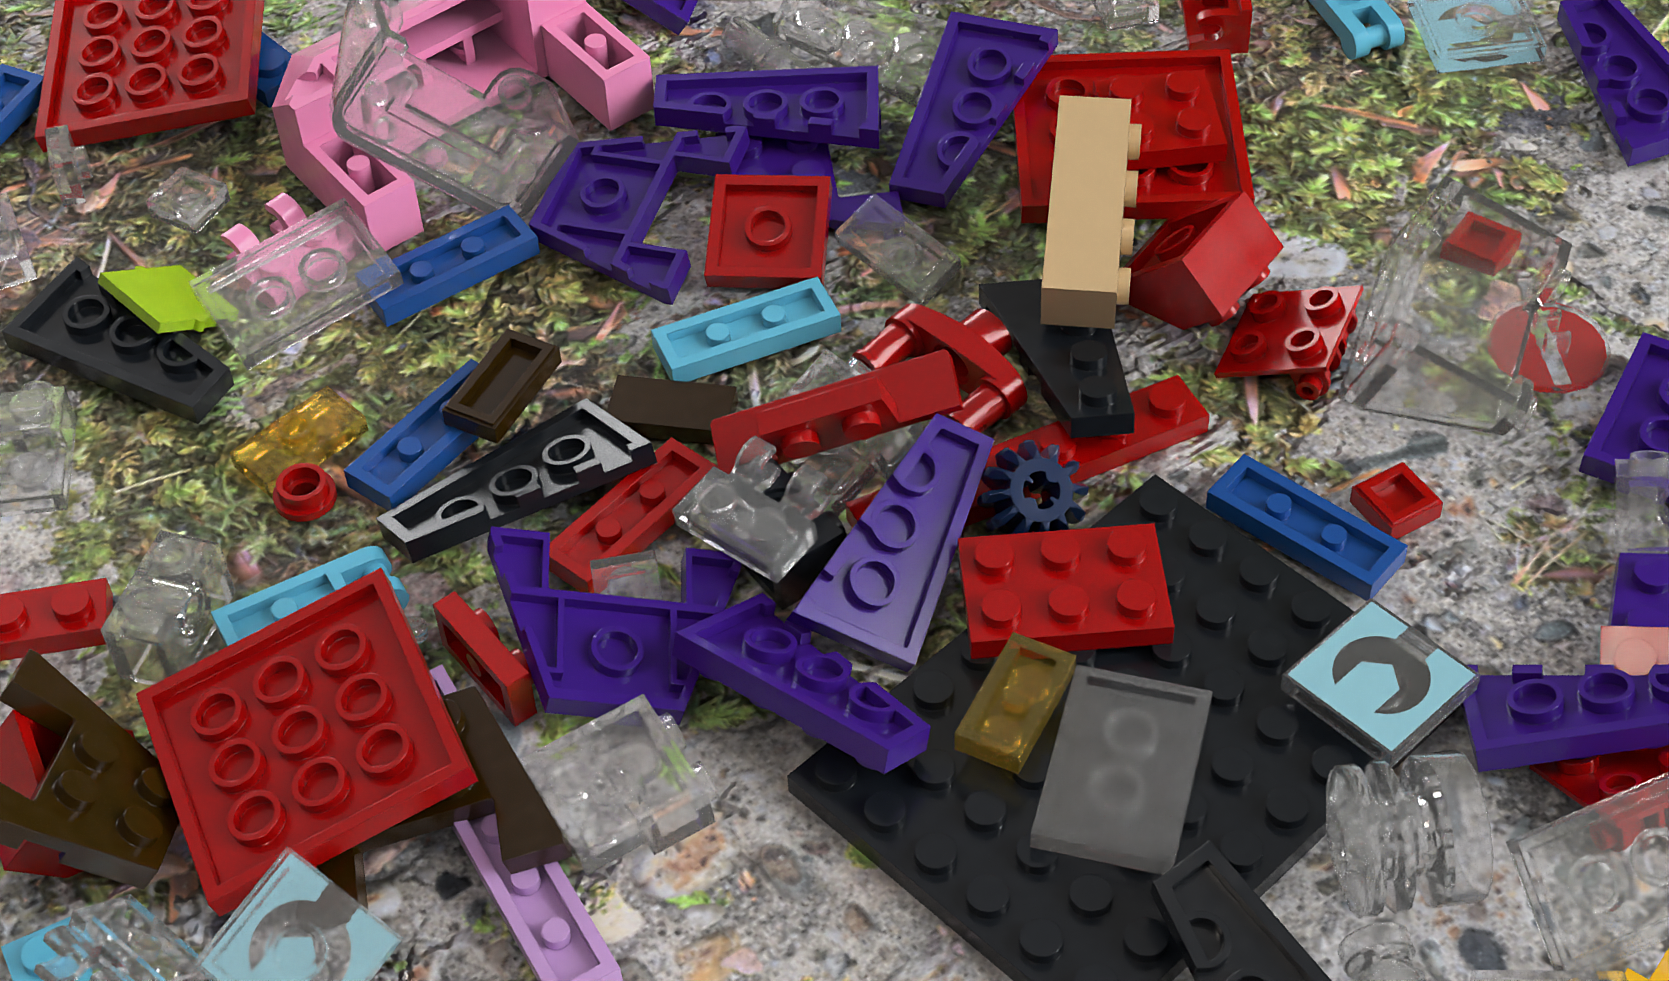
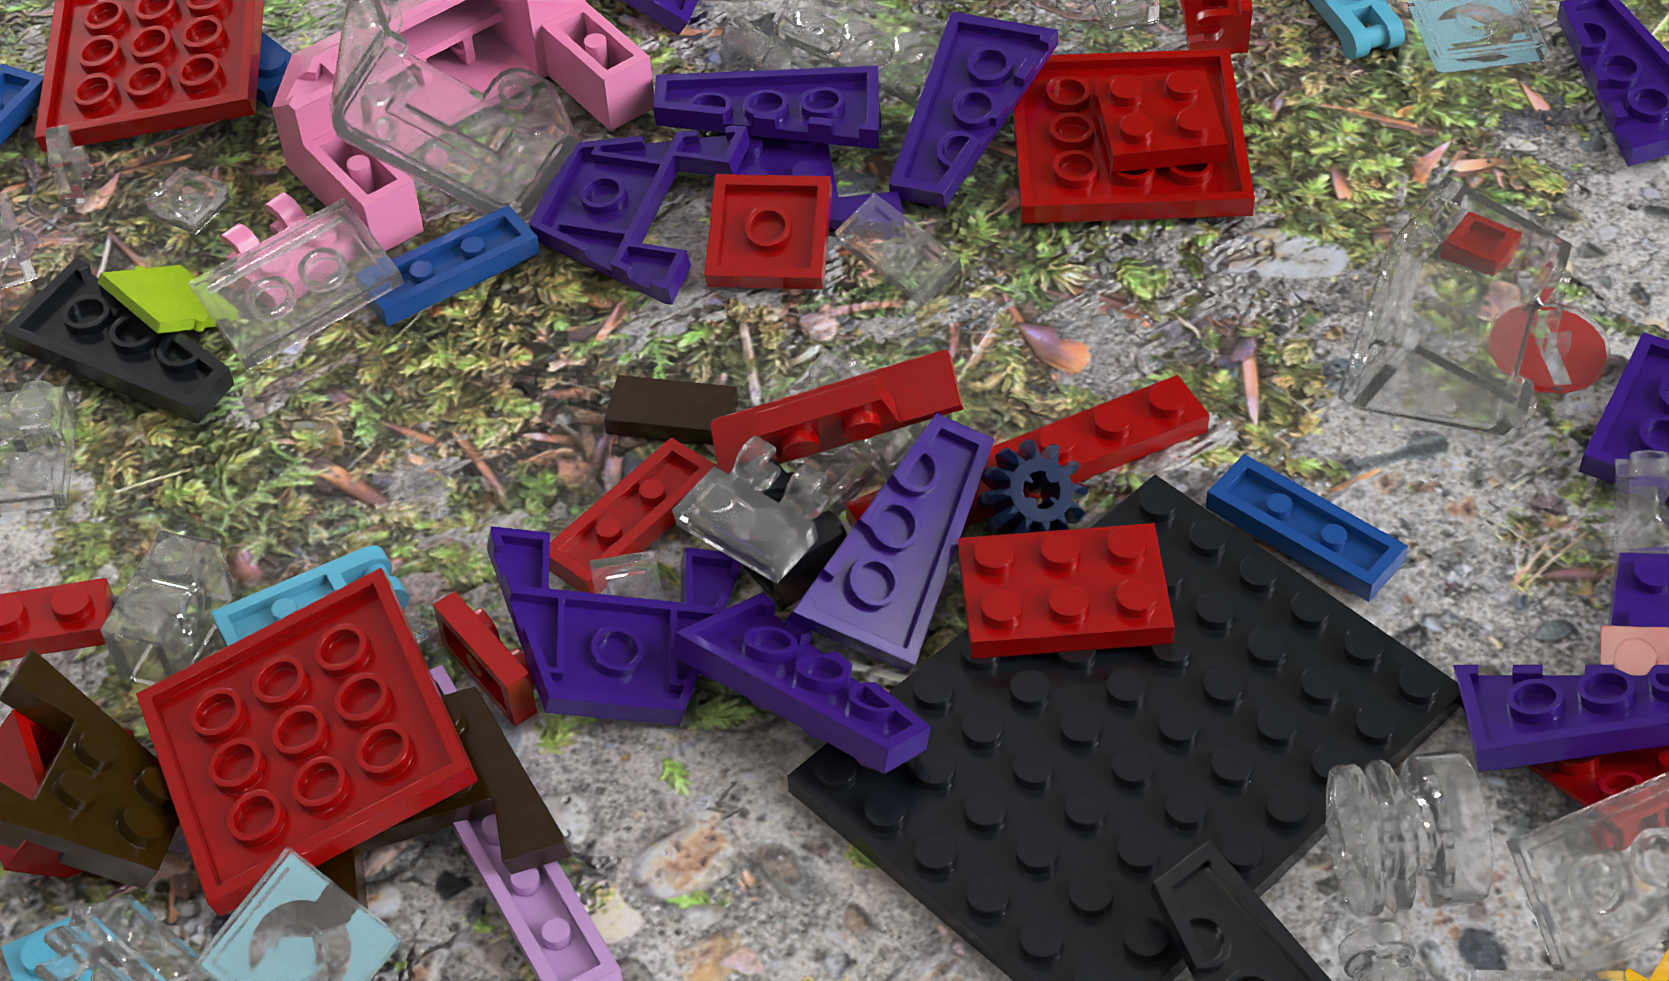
(302, 435): clear yellow plate -> none
(304, 492): red plate -> none
(411, 450): blue plate -> none
(501, 386): dark brown tile -> none
(528, 474): black wing -> none
(622, 785): clear plate -> none
(746, 330): medium azure plate -> none
(977, 355): red connector -> none
(1015, 702): clear yellow plate -> none
(1074, 364): black wing -> none
(1087, 212): tan wedge -> none
(1122, 770): clear tile -> none
(1203, 263): red slope -> none
(1293, 335): red hinge -> none
(1380, 682): tile -> none
(1396, 501): red tile -> none

